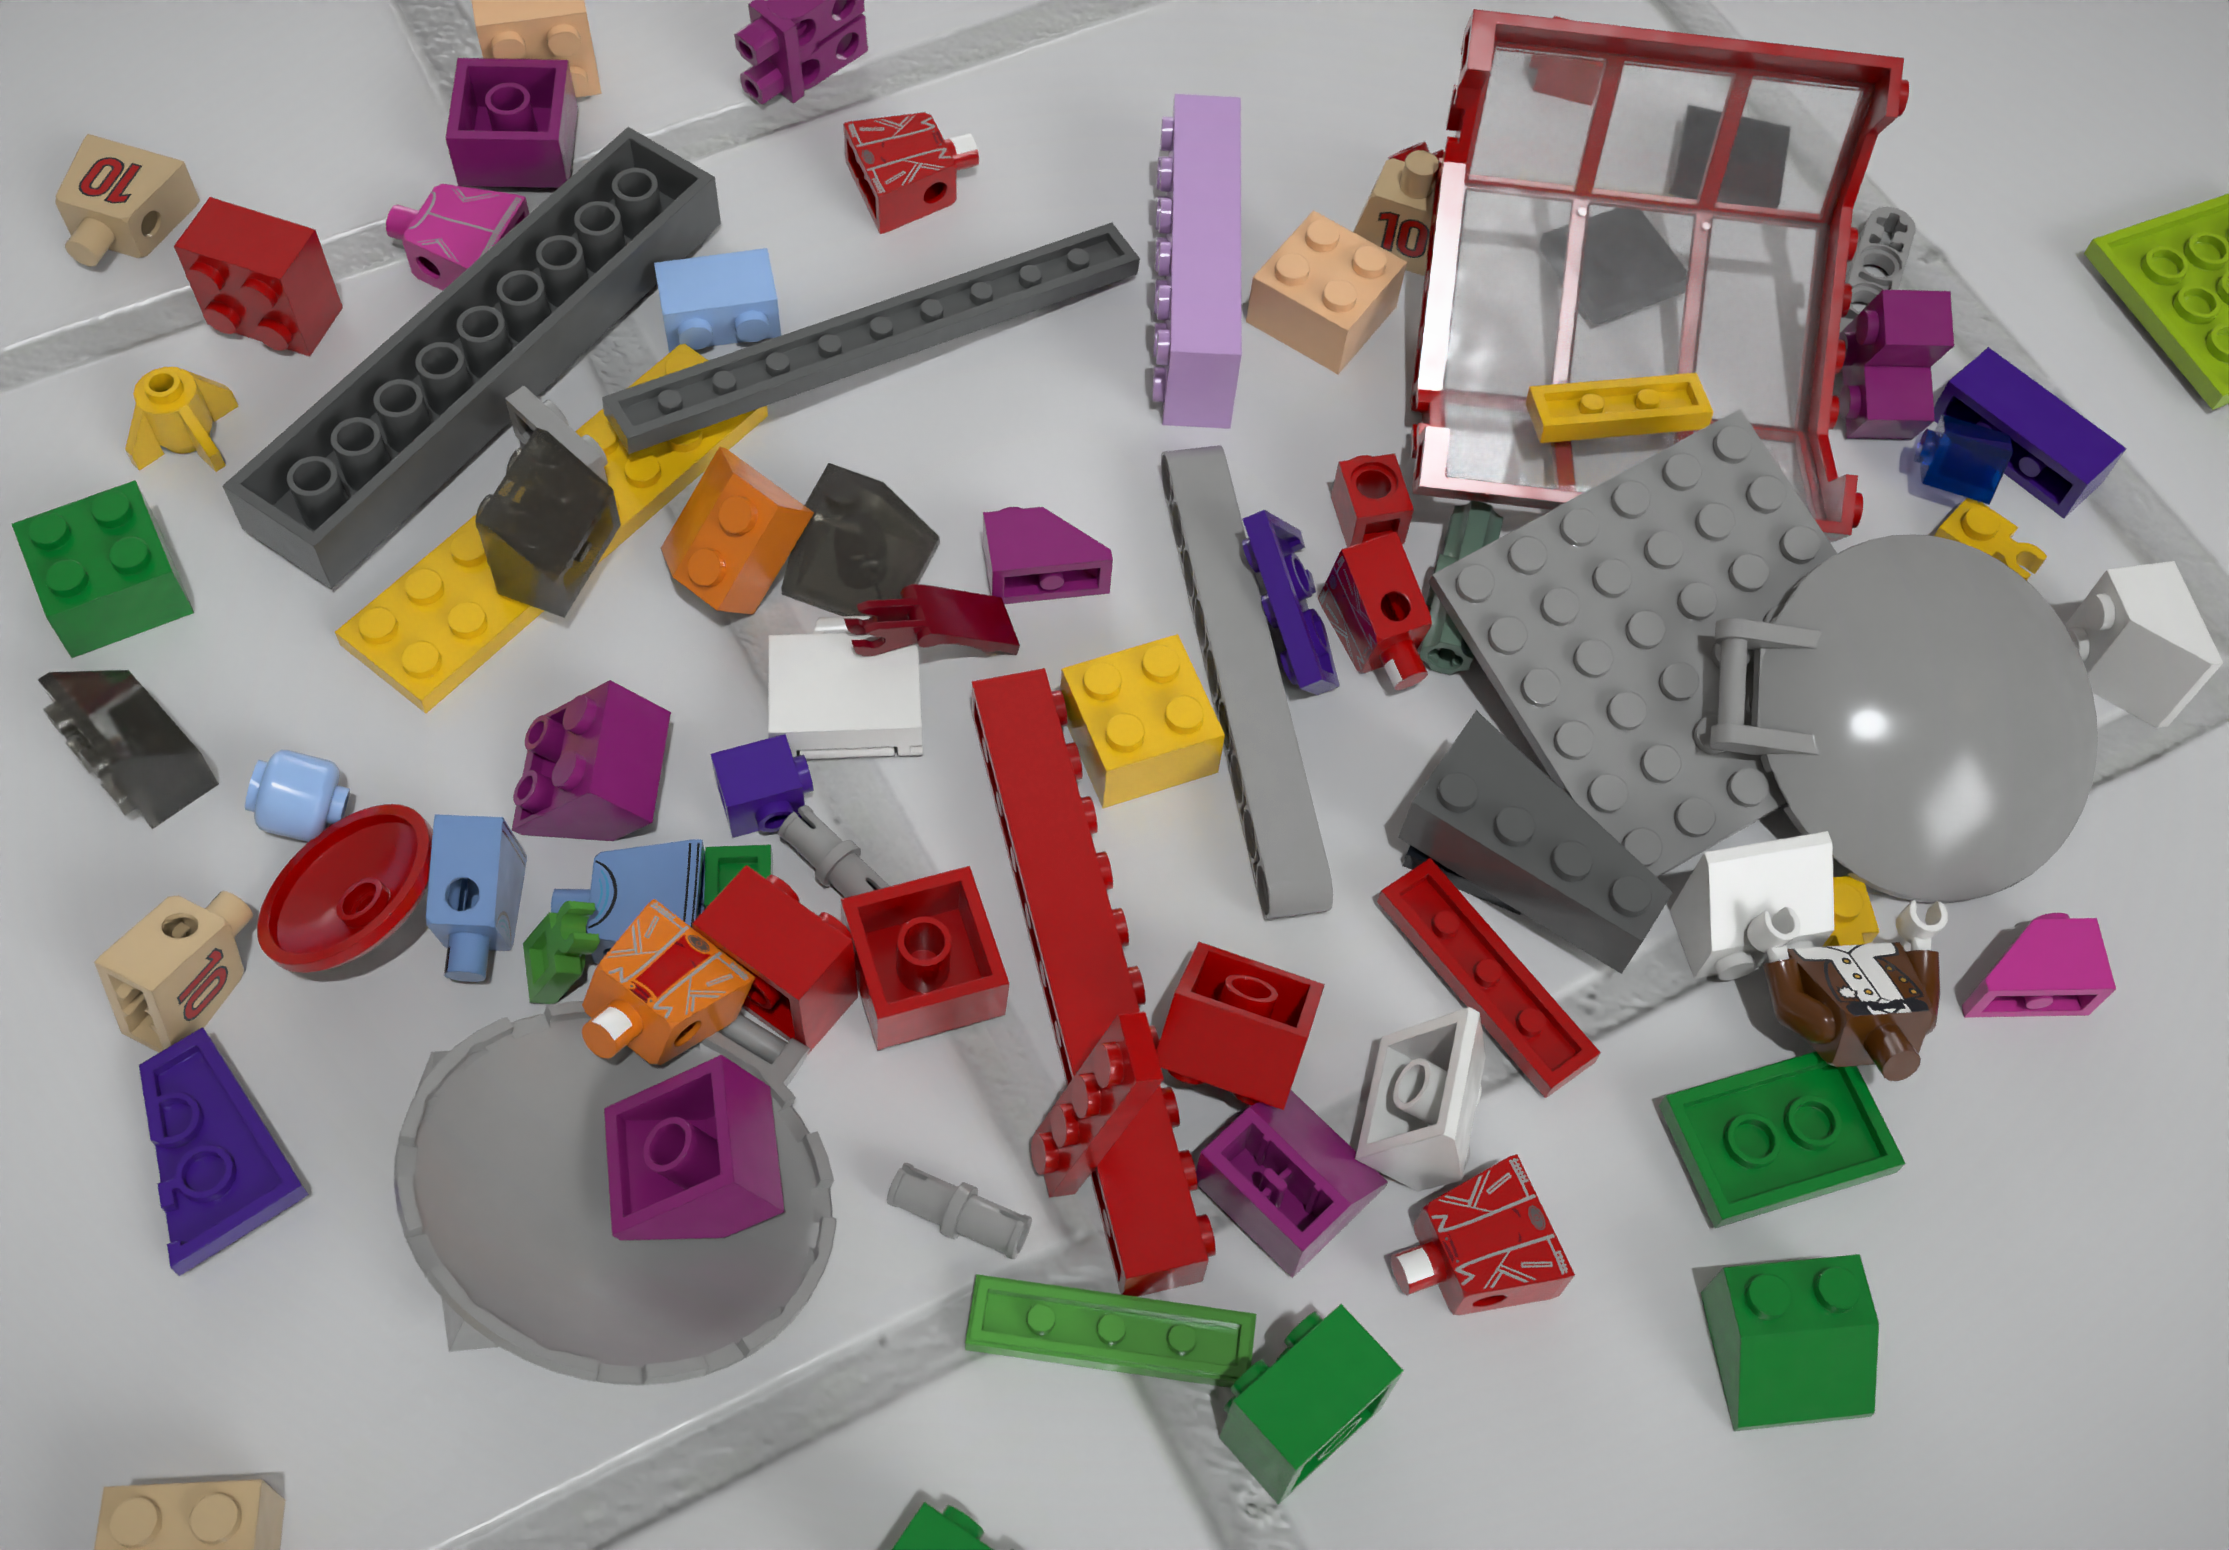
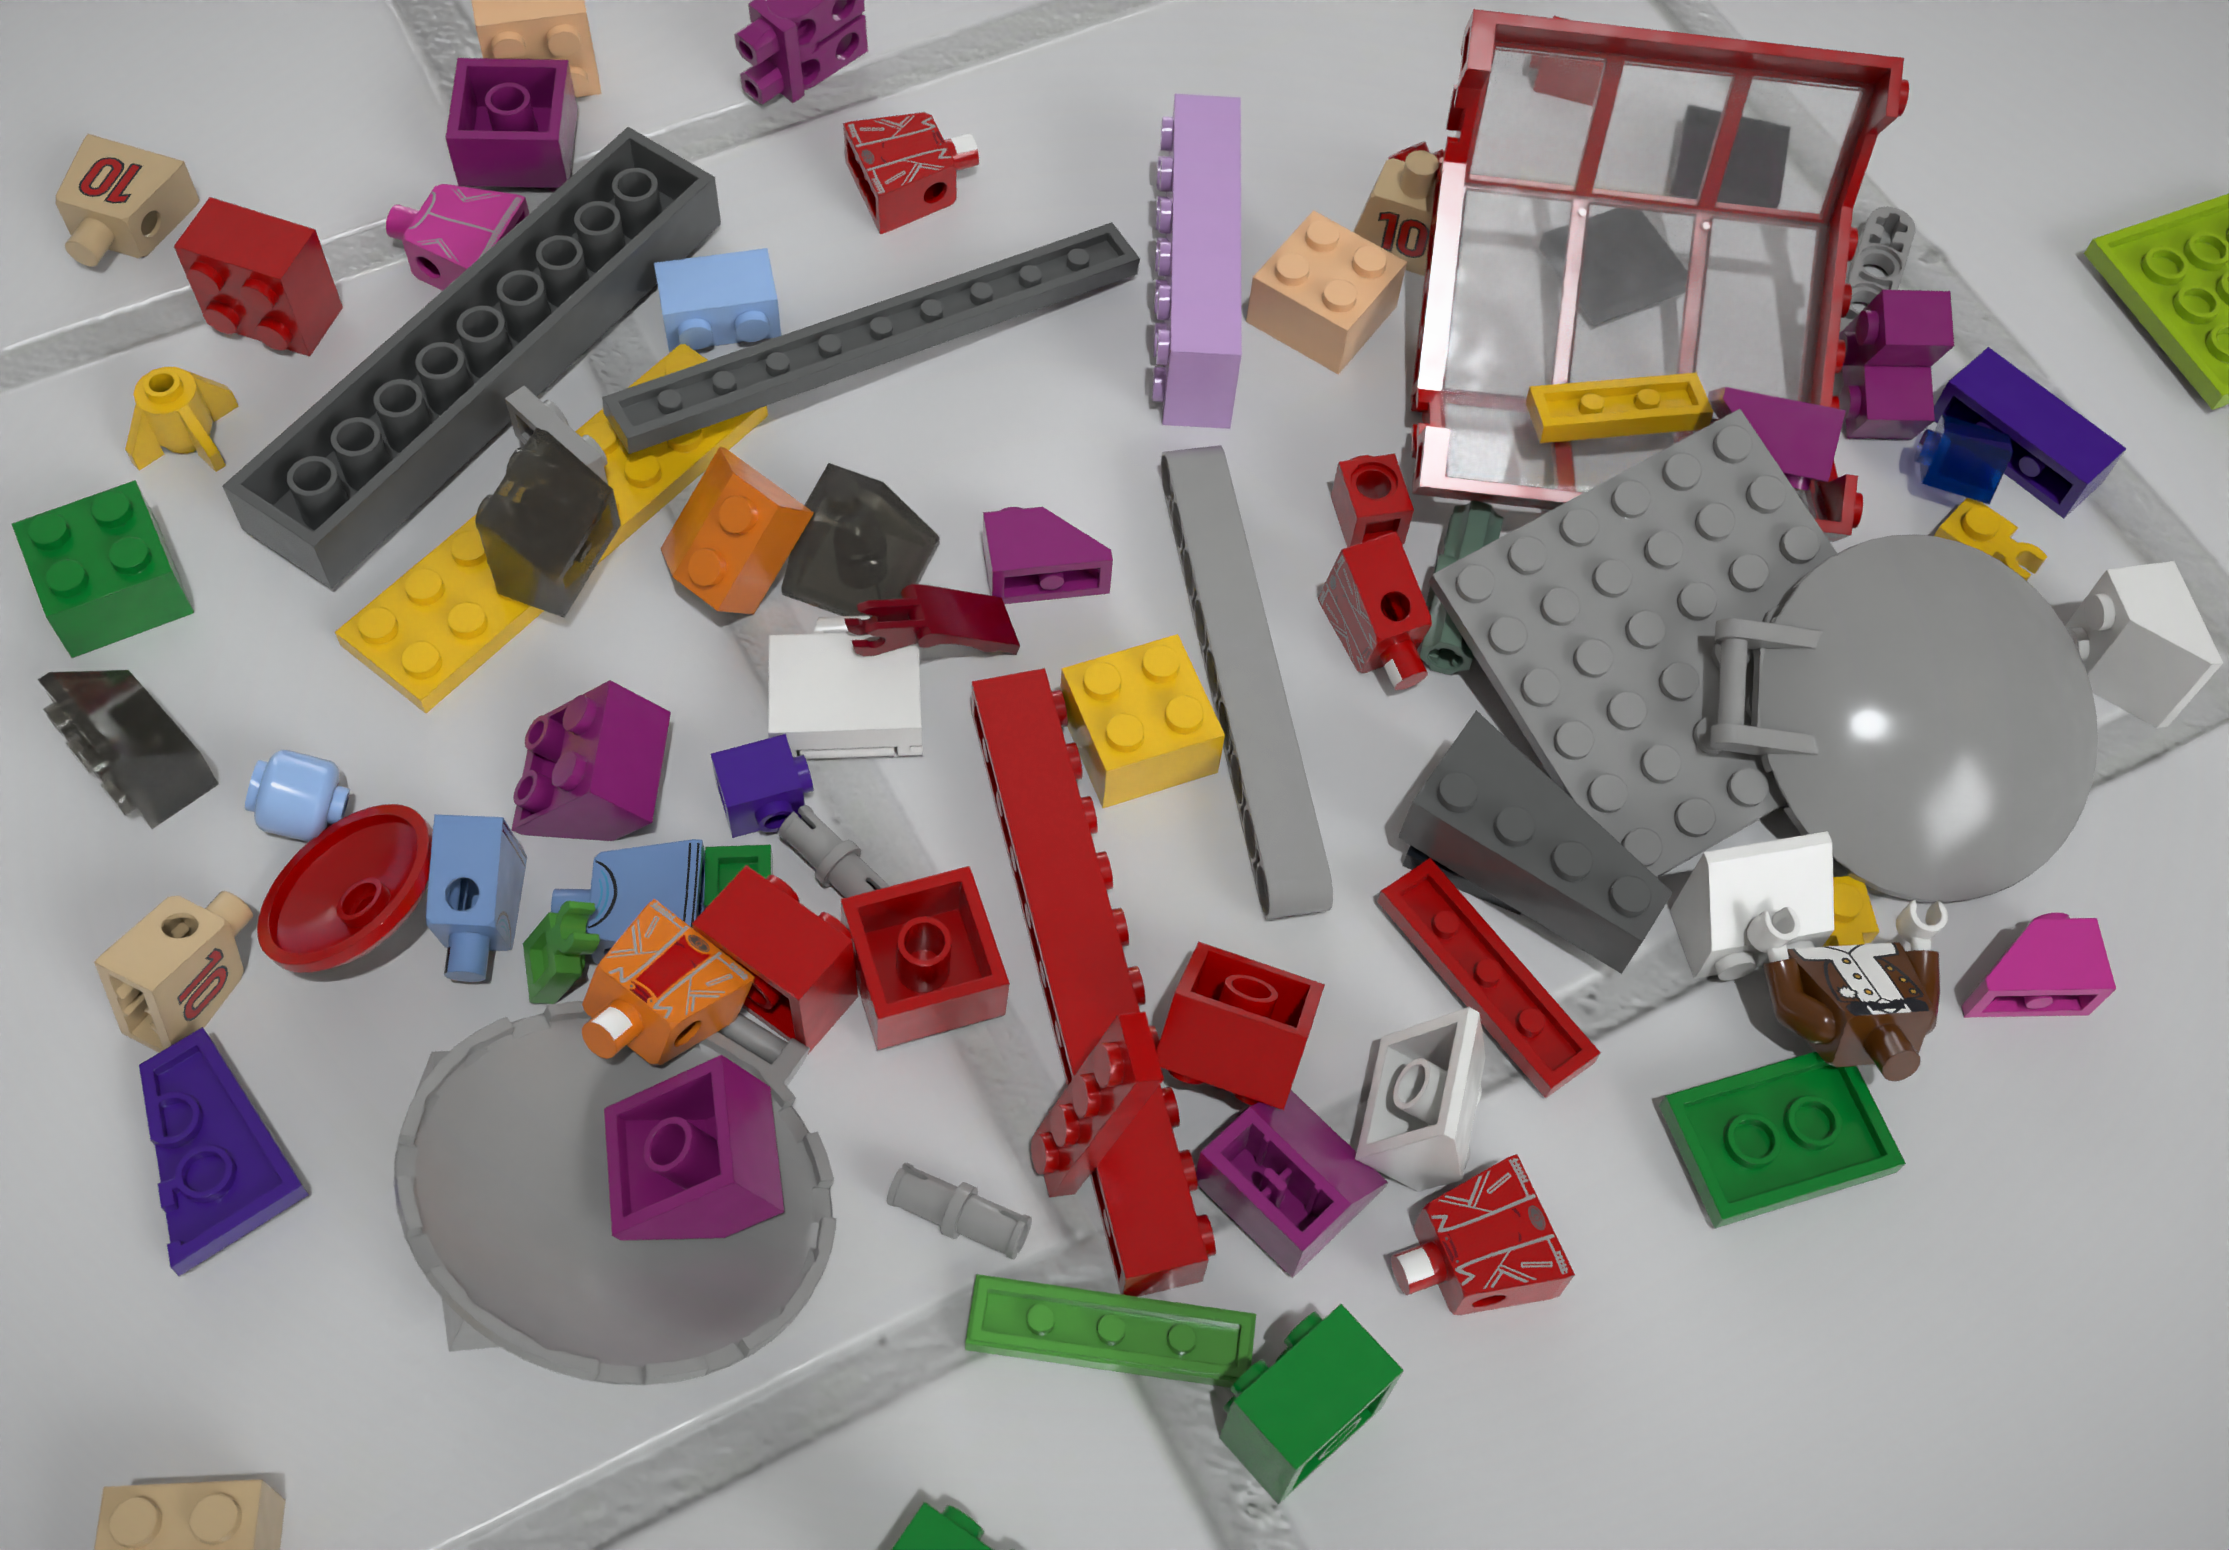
(1272, 553): dark purple wing -> none
(1794, 1341): green slope -> none
(1795, 432): none -> magenta slope

